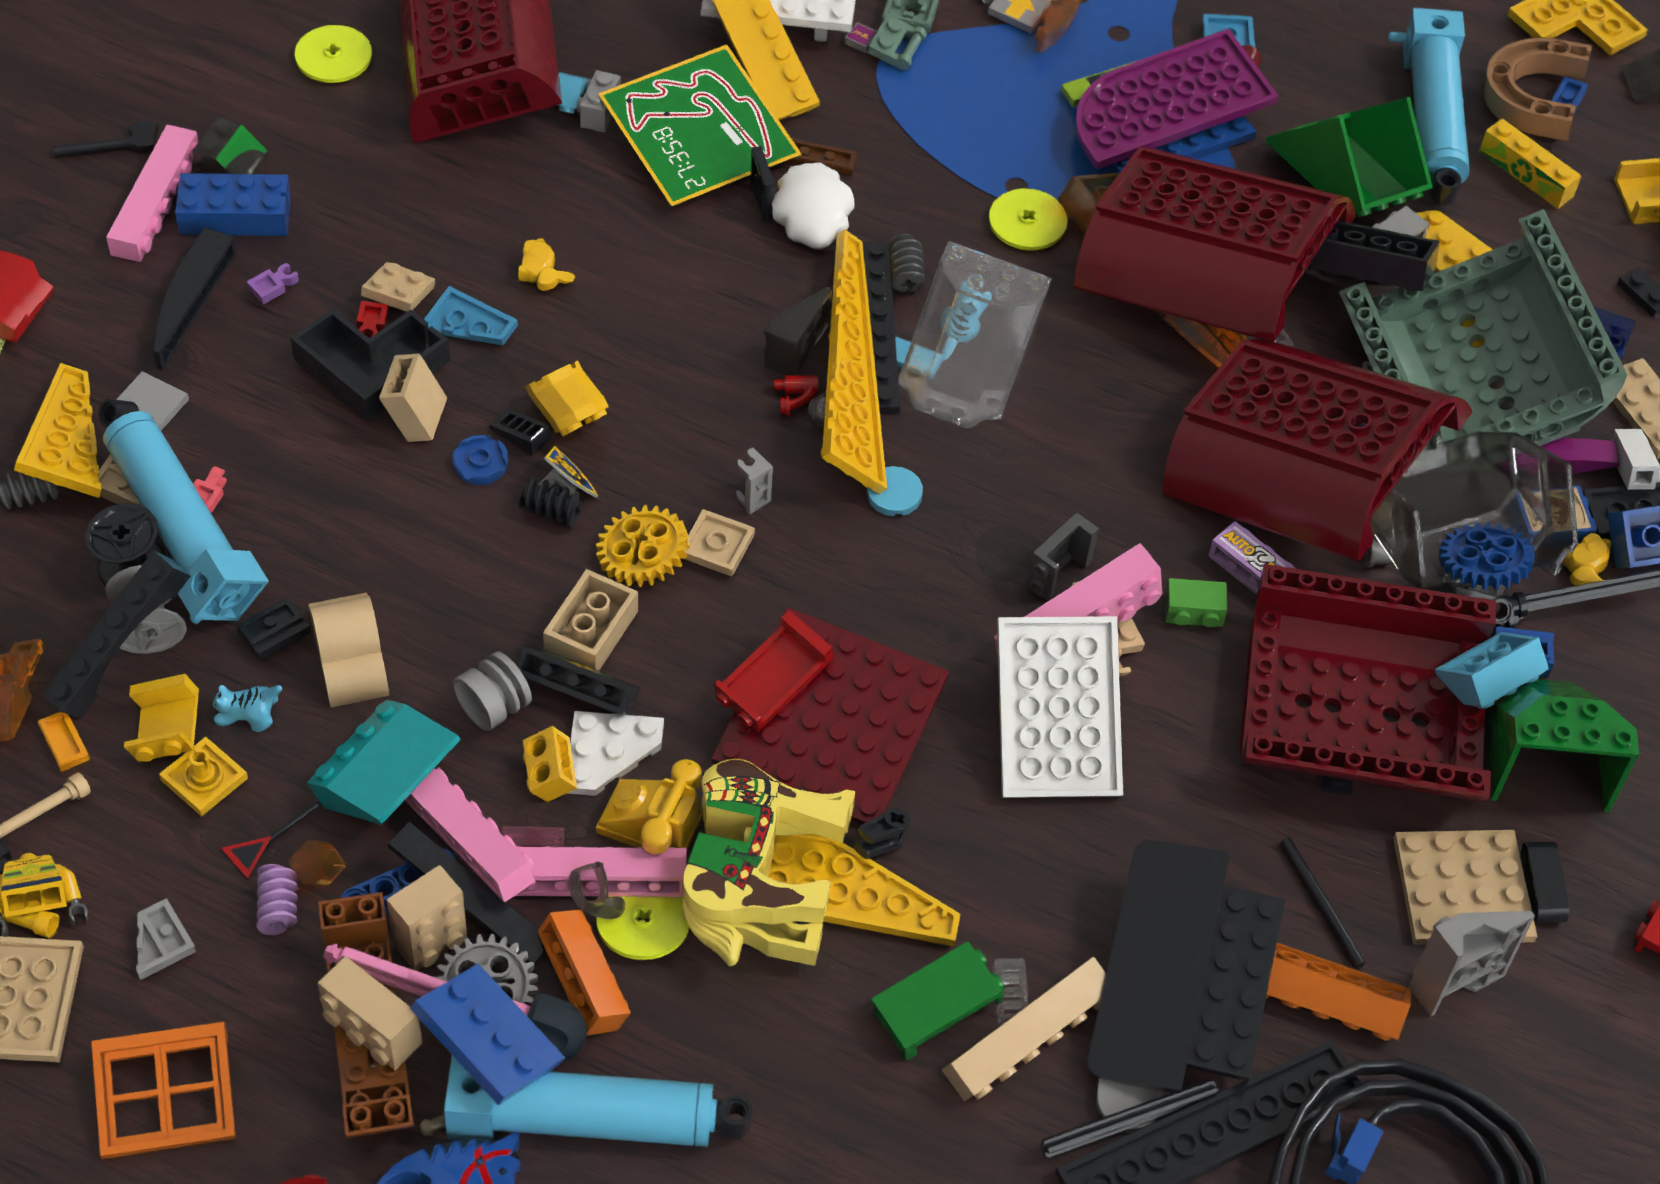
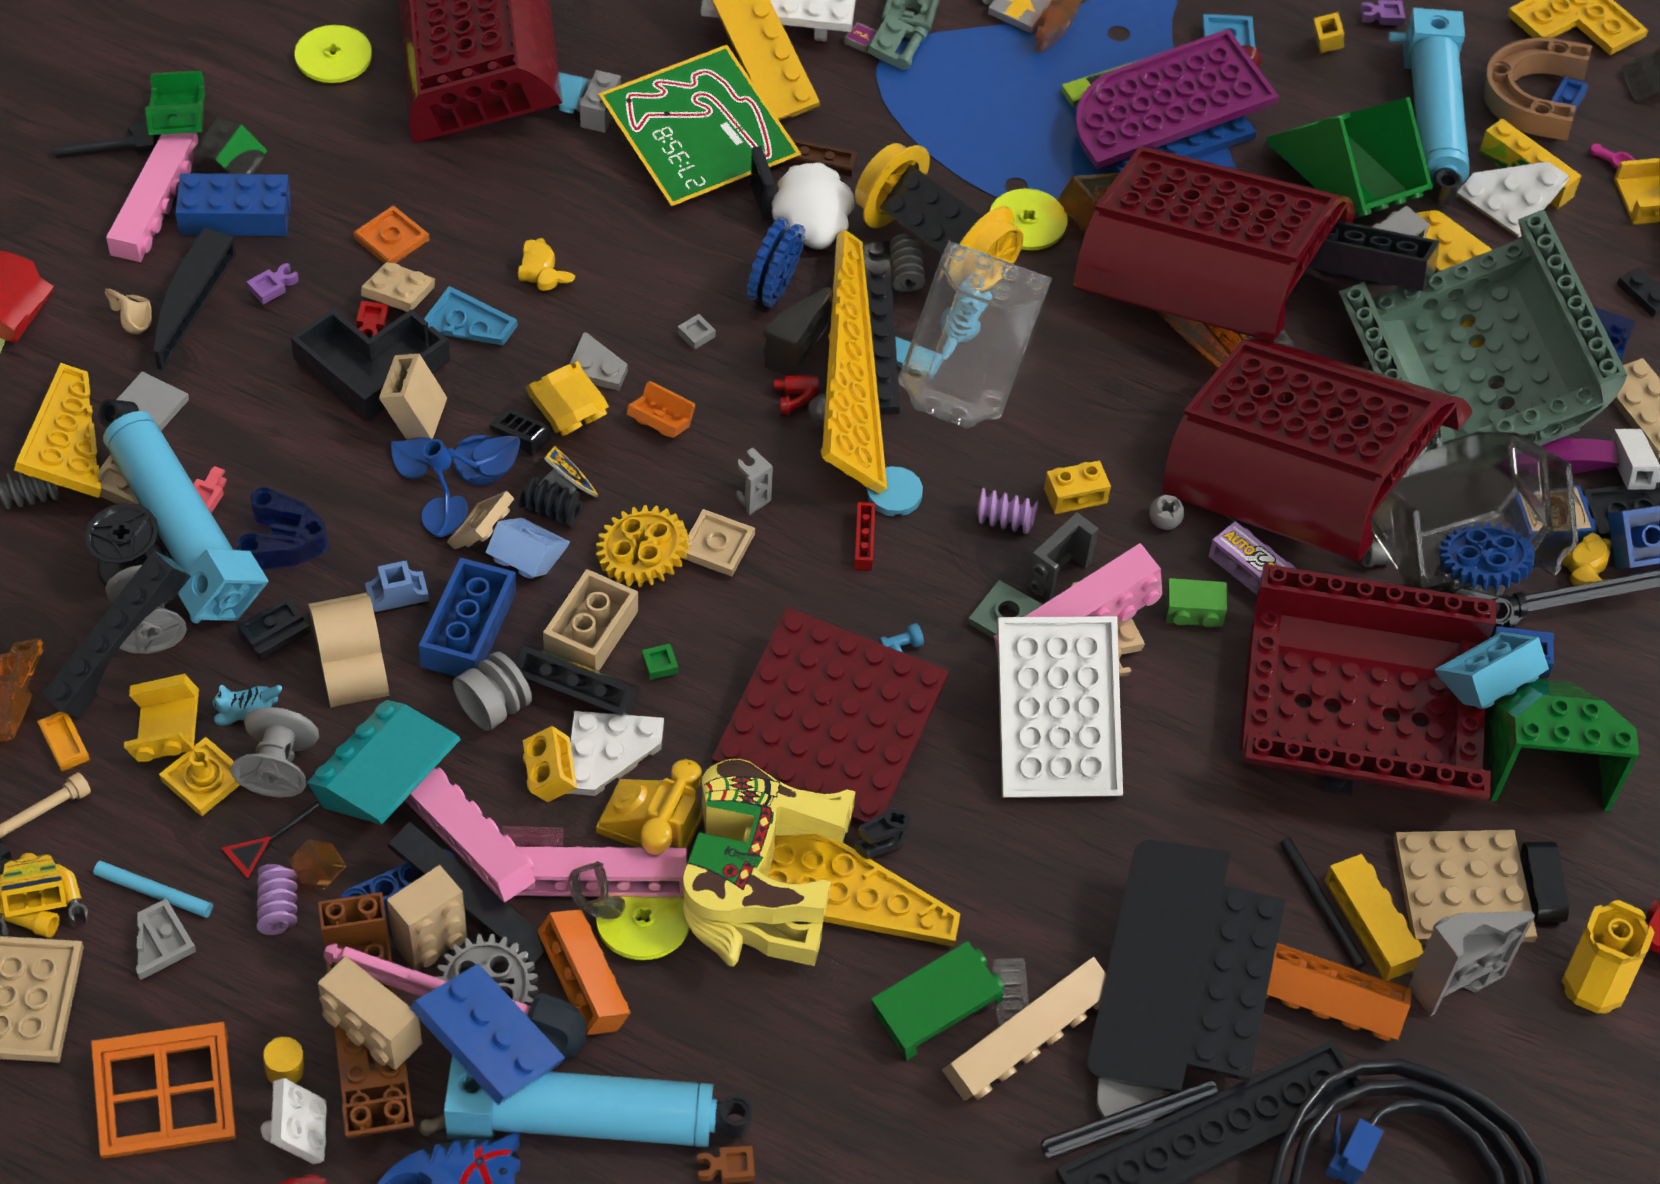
(134, 315): none -> tan piece
(152, 889): none -> medium azure piece
(176, 103): none -> green panel
(278, 735): none -> light grey piece
(284, 1059): none -> yellow piece
(294, 535): none -> clear blue connector
(297, 1121): none -> white plate
(391, 235): none -> orange tile
(396, 587): none -> medium blue brick
(415, 455): none -> blue plant
(467, 618): none -> blue brick
(481, 520): none -> tan plate
(525, 547): none -> light blue slope
(600, 363): none -> light grey wing
(660, 661): none -> green plate
(662, 410): none -> orange bracket
(696, 331): none -> light grey tile
(733, 1165): none -> dark orange plate
(774, 672): red panel -> none
(776, 262): none -> blue piece
(864, 536): none -> red piece
(899, 189): none -> brick
(912, 635): none -> dark azure piece
(986, 614): none -> sand green piece
(1006, 511): none -> lavender piece
(1077, 487): none -> yellow brick
(1166, 512): none -> light grey piece
(1329, 32): none -> yellow brick
(1374, 917): none -> yellow brick
(1385, 12): none -> medium lavender plate
(1513, 192): none -> white plate
(1607, 957): none -> yellow brick
(1613, 158): none -> dark pink piece

